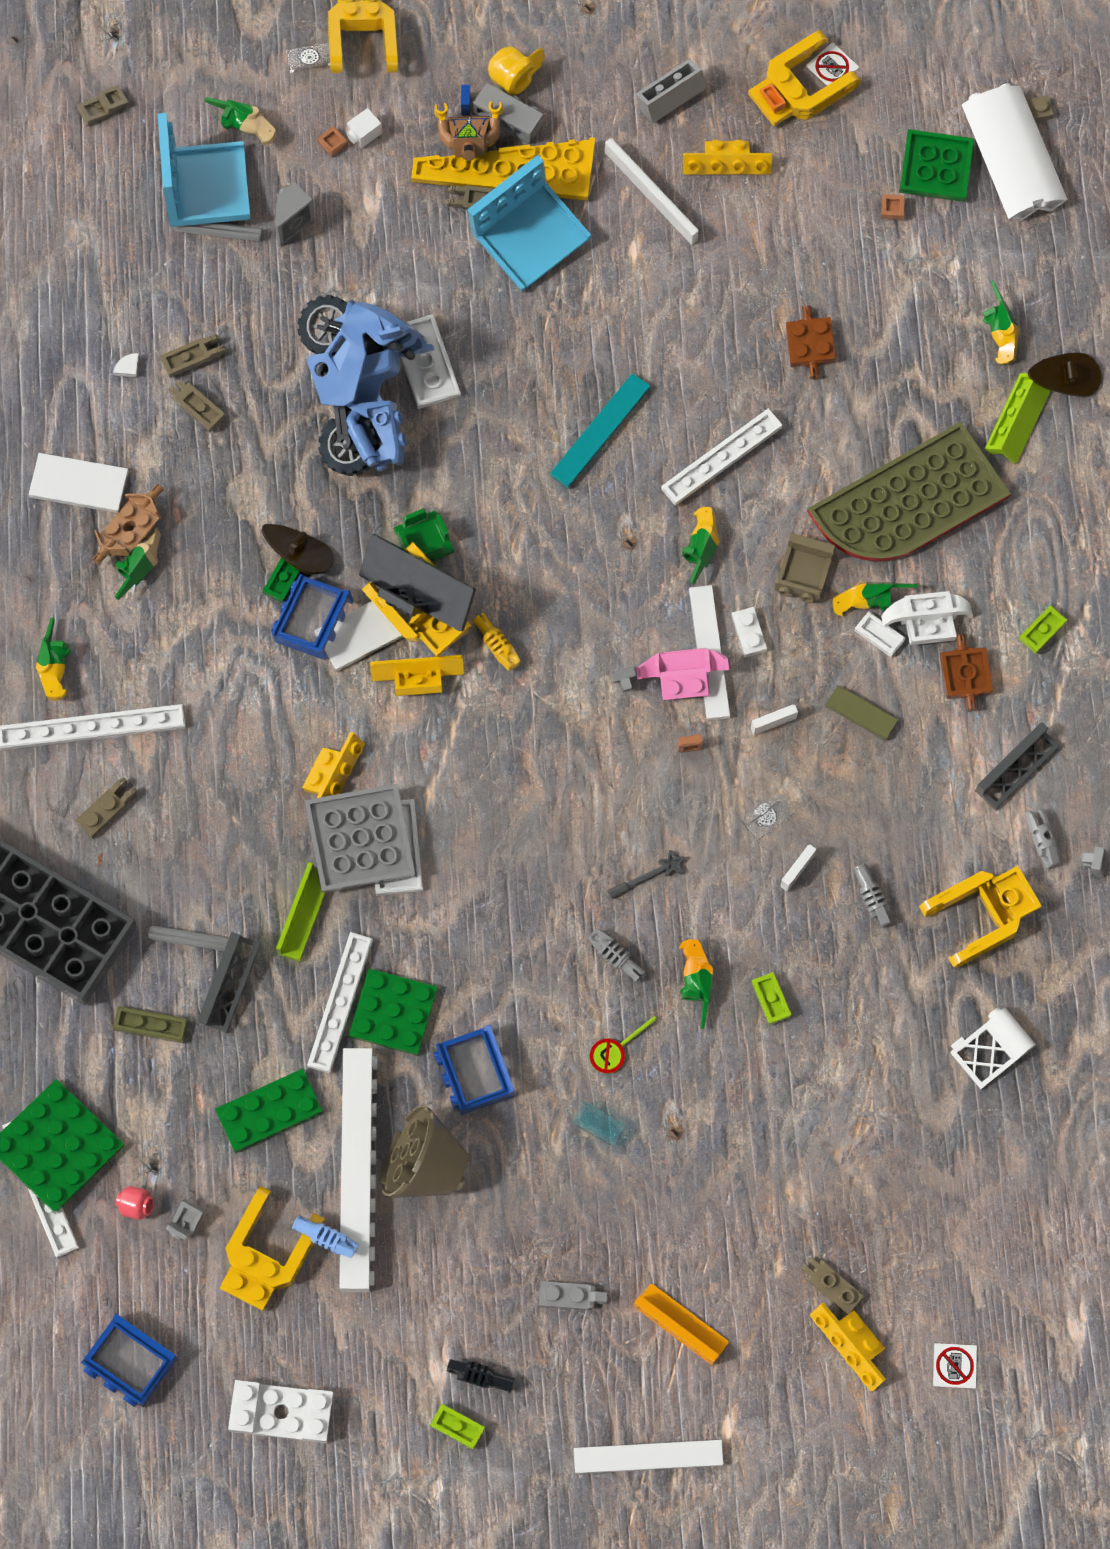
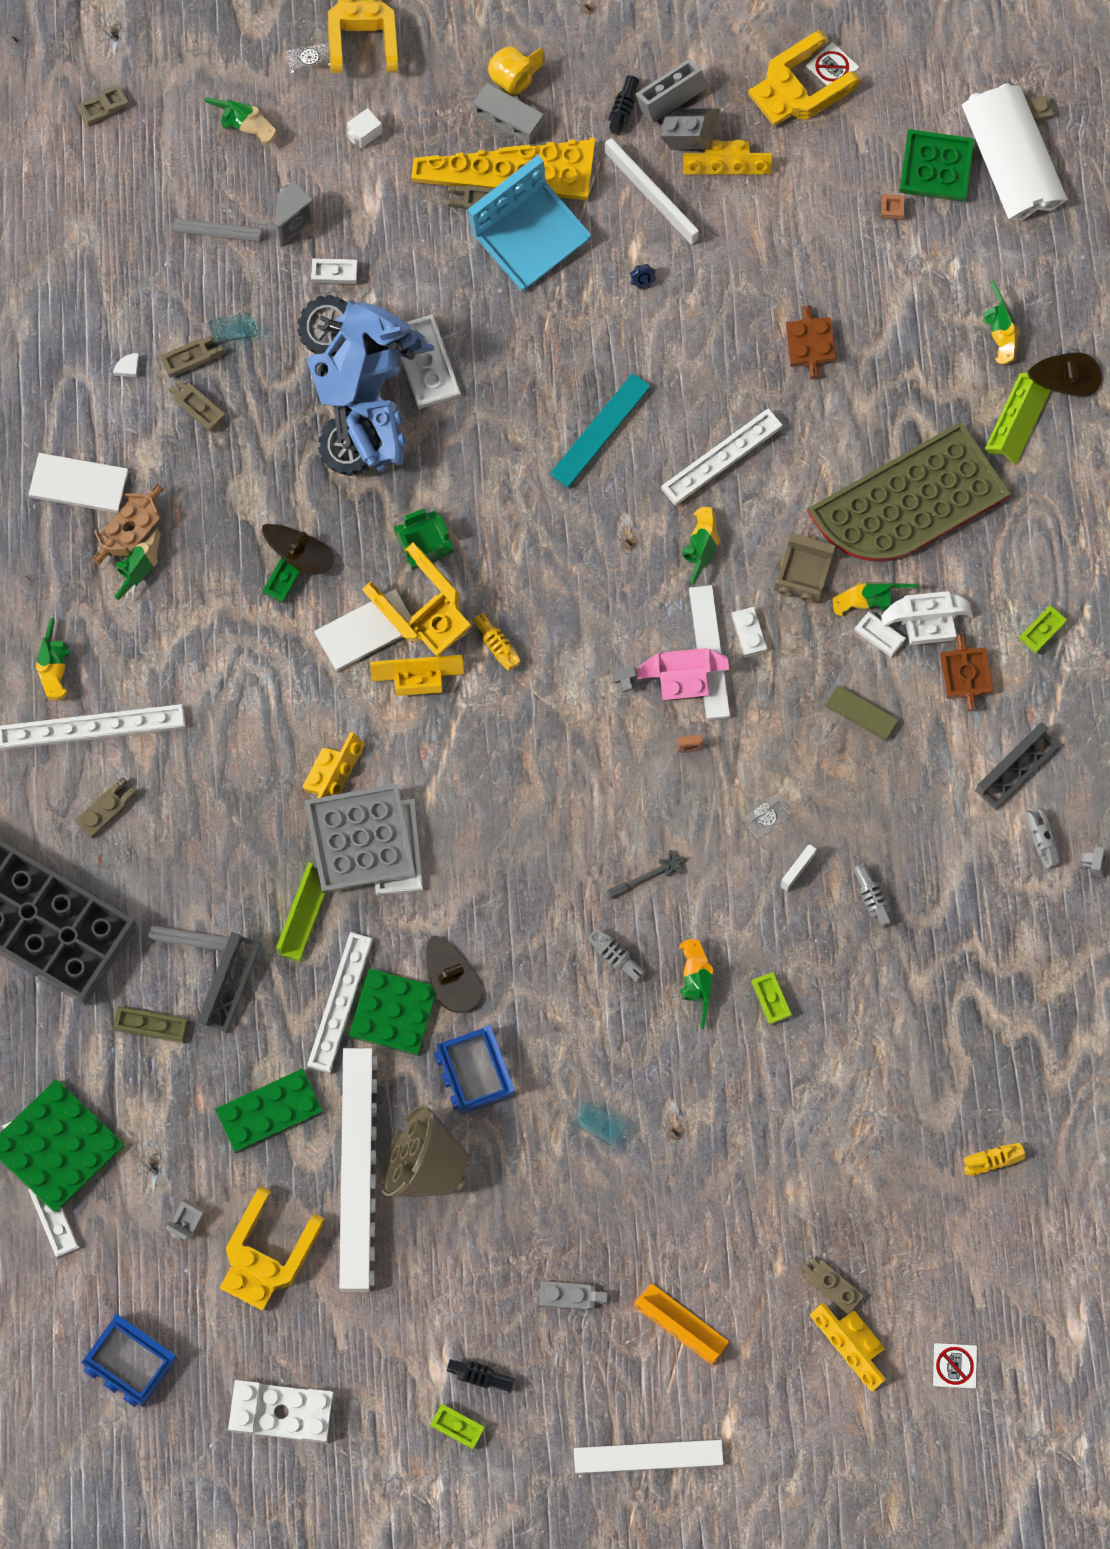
(135, 1202): coral head -> none
(202, 180): medium azure bracket -> none
(233, 328): none -> clear light blue plate
(310, 616): window -> none
(326, 1236): light blue hinge -> none
(332, 141): nougat tile -> none
(334, 271): none -> white plate
(416, 584): bracket -> none
(451, 977): none -> dark brown shield
(465, 99): blue tile -> none
(471, 134): medium nougat torso -> none
(608, 1055): piece -> none
(623, 105): none -> black hinge
(643, 276): none -> dark blue piece
(690, 128): none -> flat silver slope
(773, 98): orange piece -> none
(774, 719): white tile -> none
(992, 1159): none -> yellow hinge
(1003, 896): yellow plate -> none
(1006, 1033): white piece -> none

